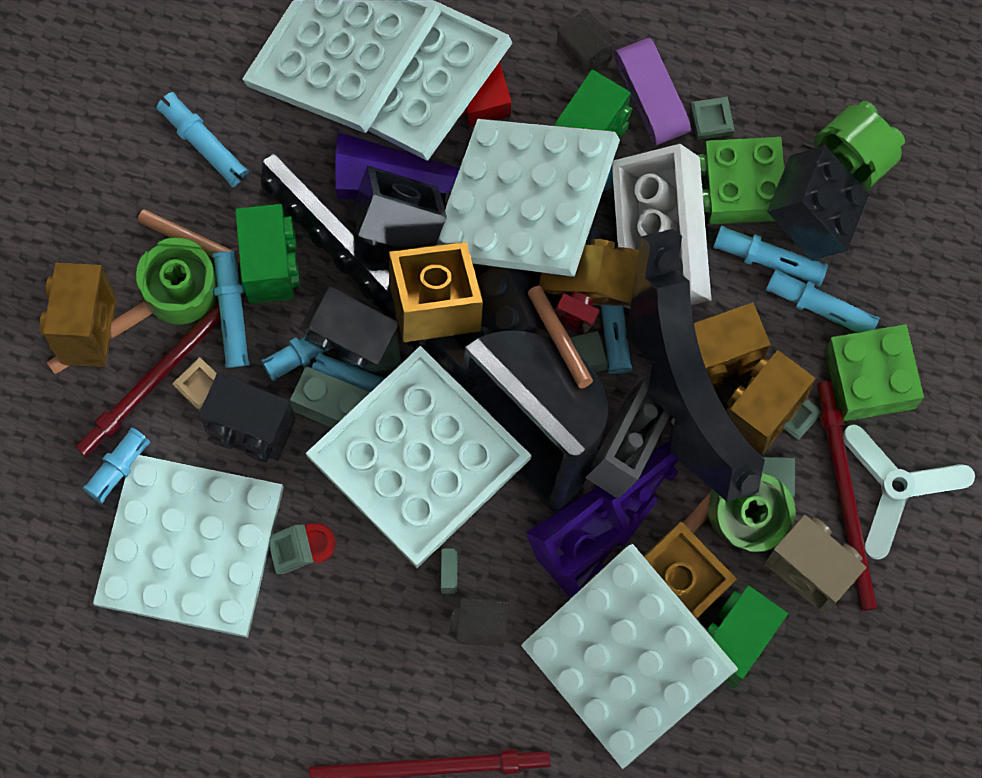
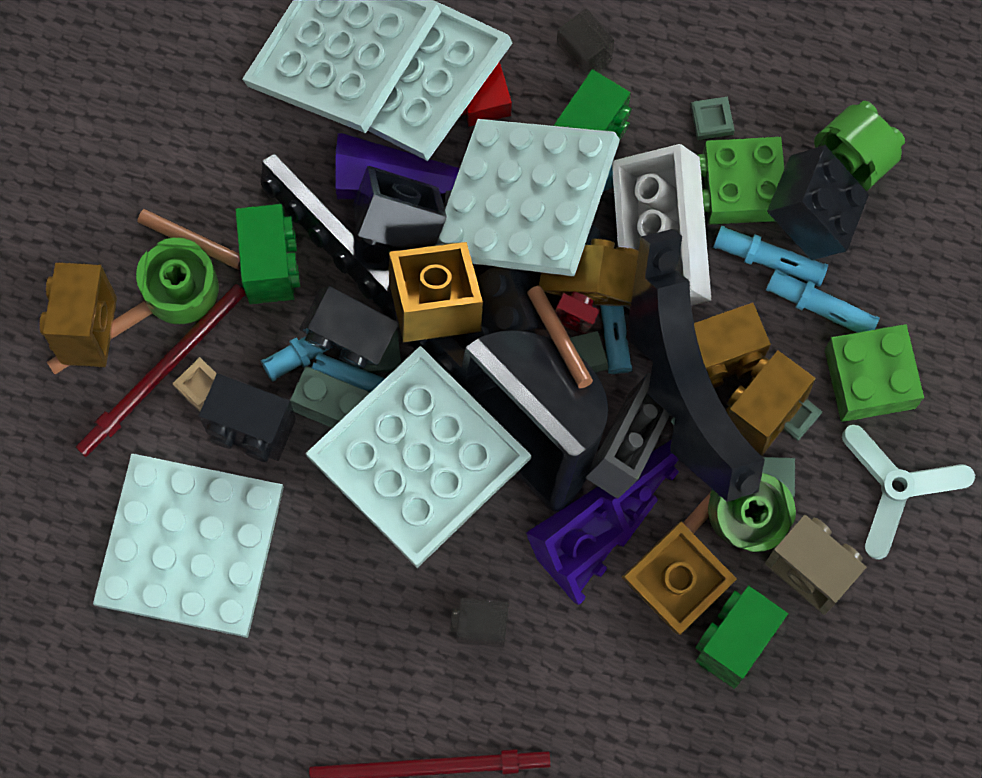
(116, 465): medium azure pin -> none
(191, 127): medium azure pin -> none
(230, 308): medium azure pin -> none
(290, 549): sand green tile -> none
(321, 541): red tile -> none
(449, 570): sand green tile -> none
(628, 656): light aqua plate -> none
(653, 90): medium lavender beam -> none
(832, 421): dark red bar -> none

